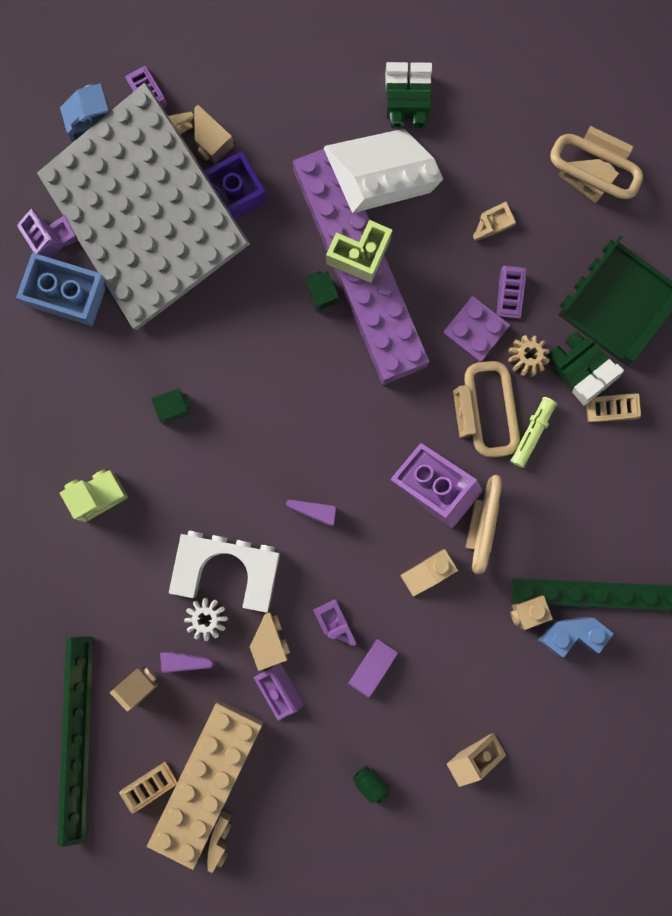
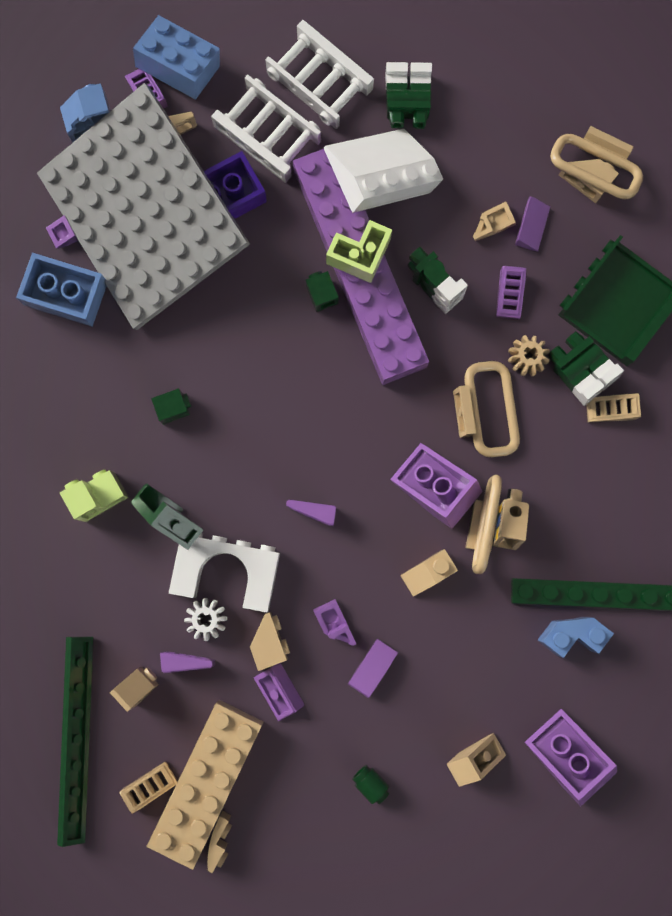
(50, 242): medium lavender slope -> none
(166, 516): none -> panel
(176, 57): none -> medium blue brick
(210, 137): tan slope -> none
(263, 151): none -> white fence
(324, 52): none -> white fence
(435, 280): none -> hips
(475, 329): medium lavender plate -> none
(511, 521): none -> tan torso
(531, 613): tan bracket -> none
(532, 224): none -> medium lavender slope
(538, 423): yellowish green pin -> none
(571, 757): none -> medium lavender slope

